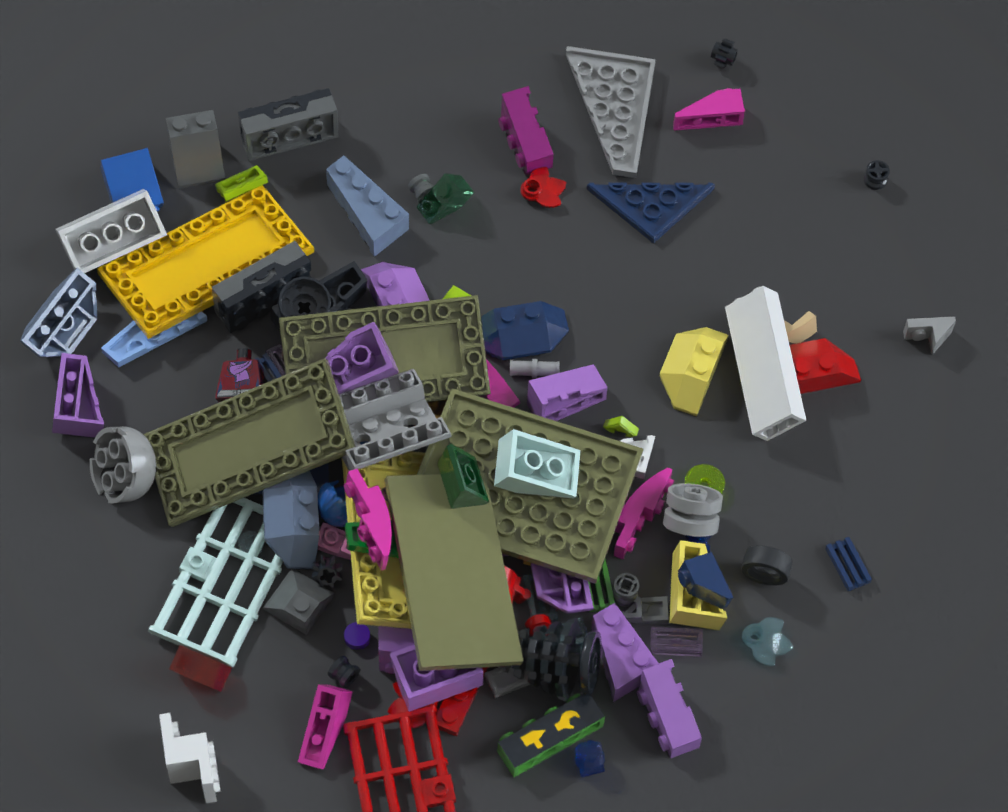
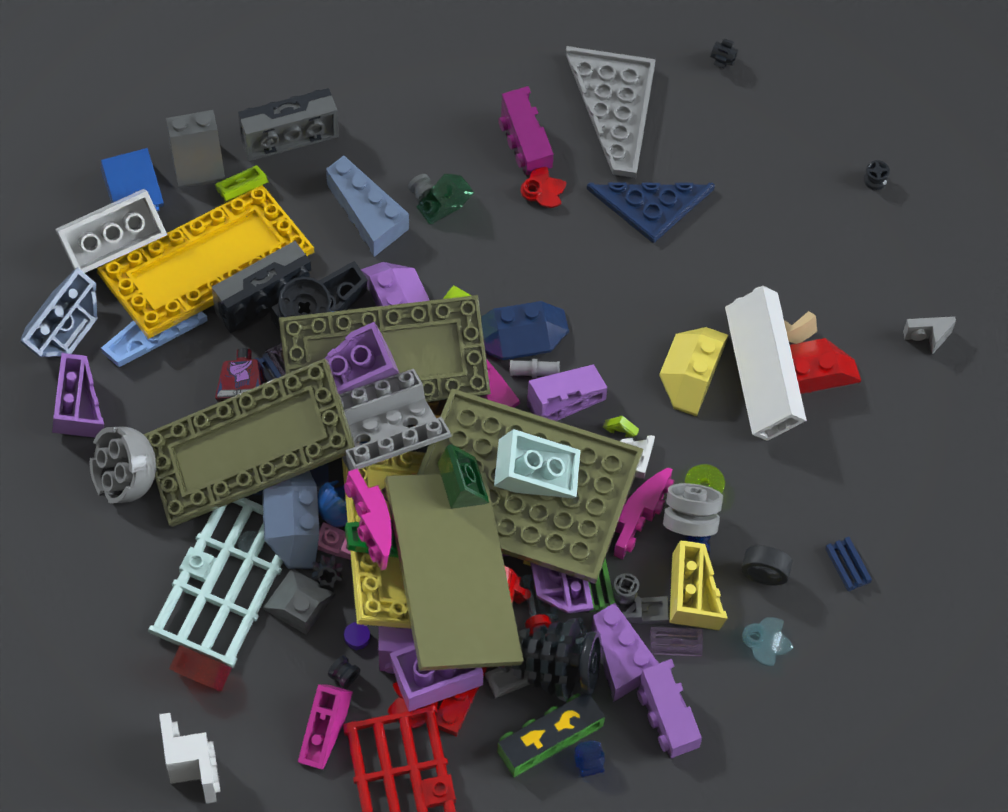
(705, 580): dark blue slope -> none
(715, 110): dark pink slope -> none

